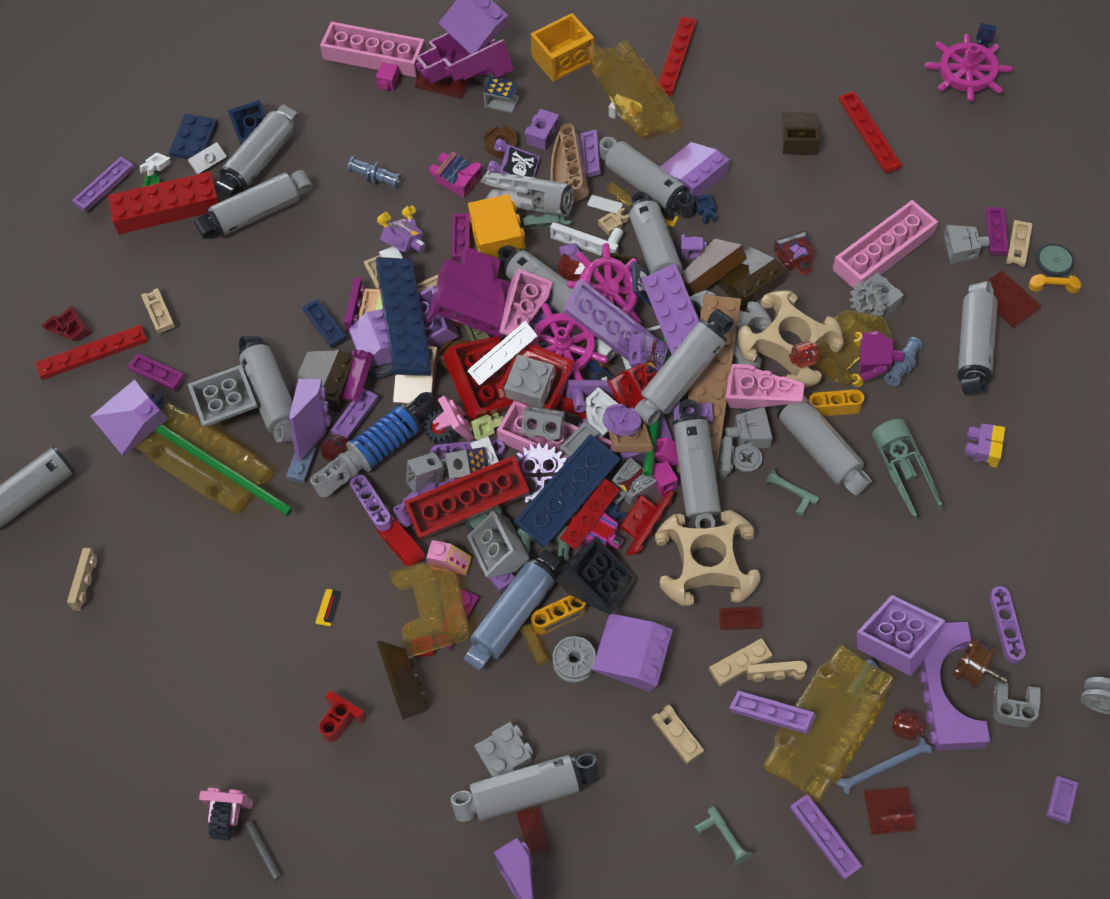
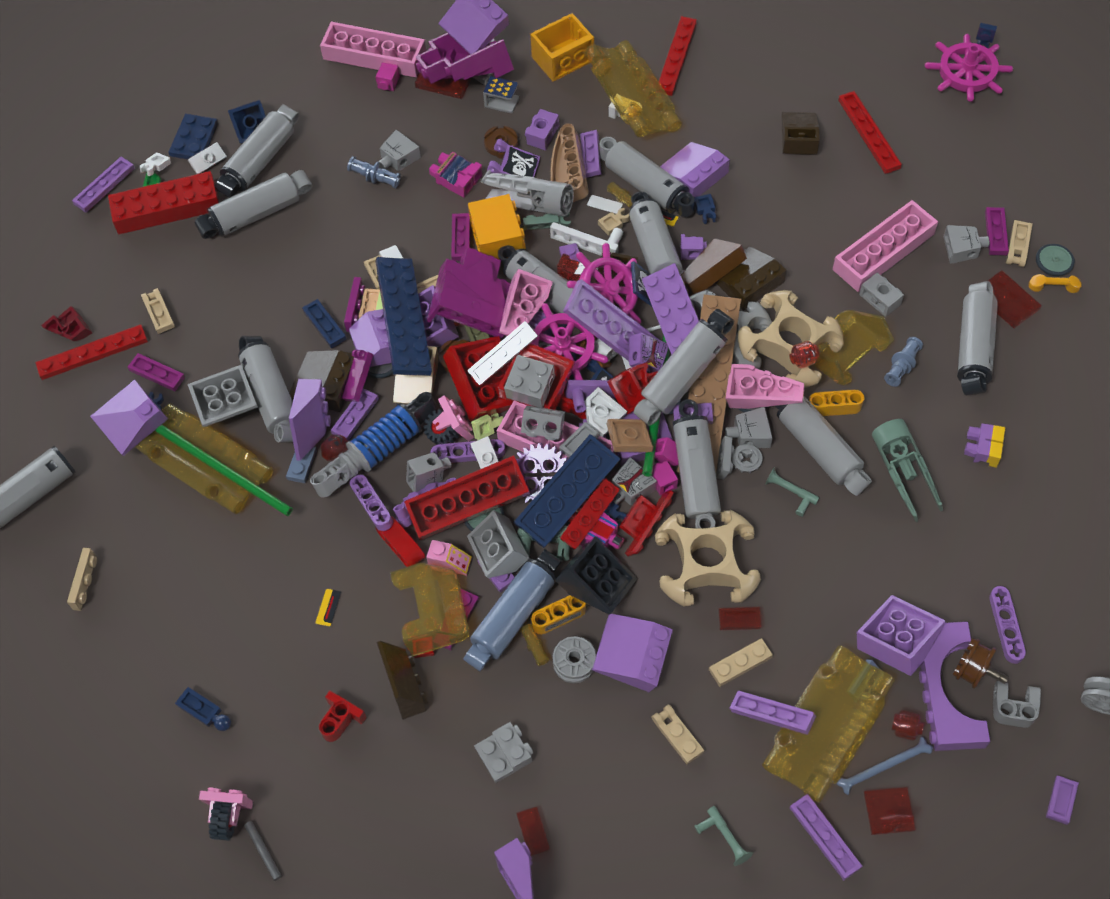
(203, 710): none -> dark blue plate
(398, 152): none -> light grey torso
(402, 233): medium lavender torso -> none
(466, 462): piece -> none
(525, 787): light grey piece -> none
(621, 420): medium lavender tile -> none
(778, 671): tan plate -> none
(795, 252): clear red torso -> none
(869, 299): light grey gear -> none
(875, 356): magenta torso -> none

